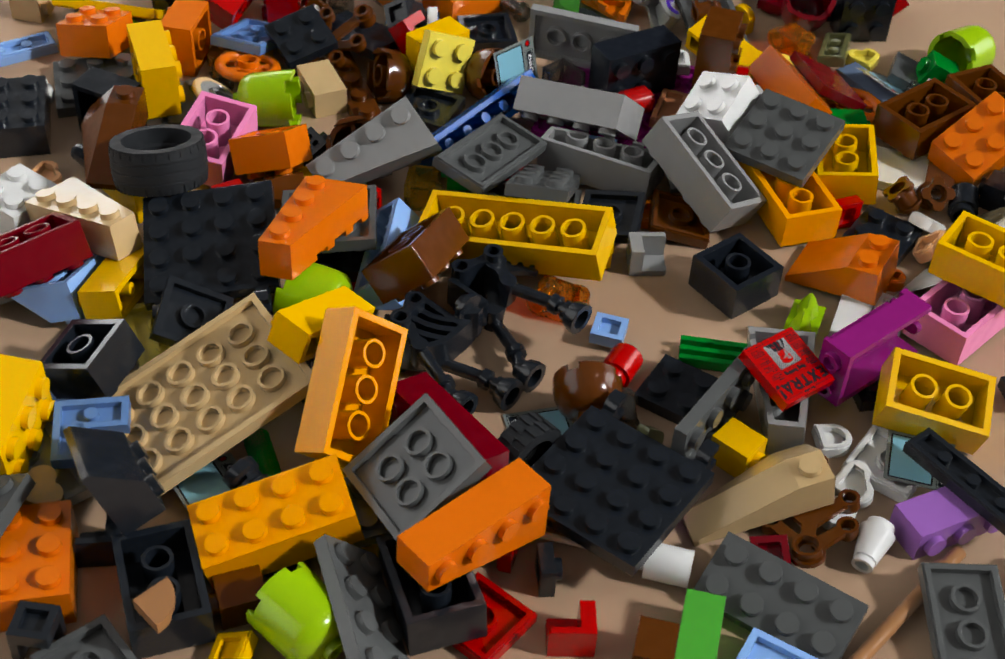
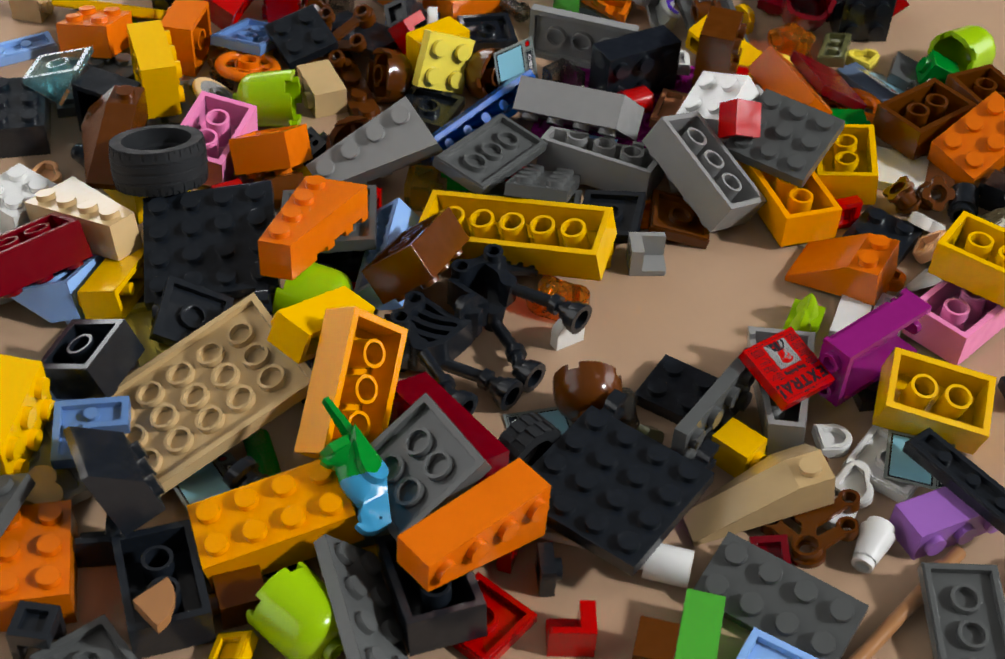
(54, 72): none -> clear light blue slope
(359, 473): none -> animal
(562, 337): none -> white tile
(608, 330): light blue plate -> none
(625, 360): red brick -> none
(709, 353): green tile -> none
(735, 275): black brick -> none
(740, 119): none -> panel

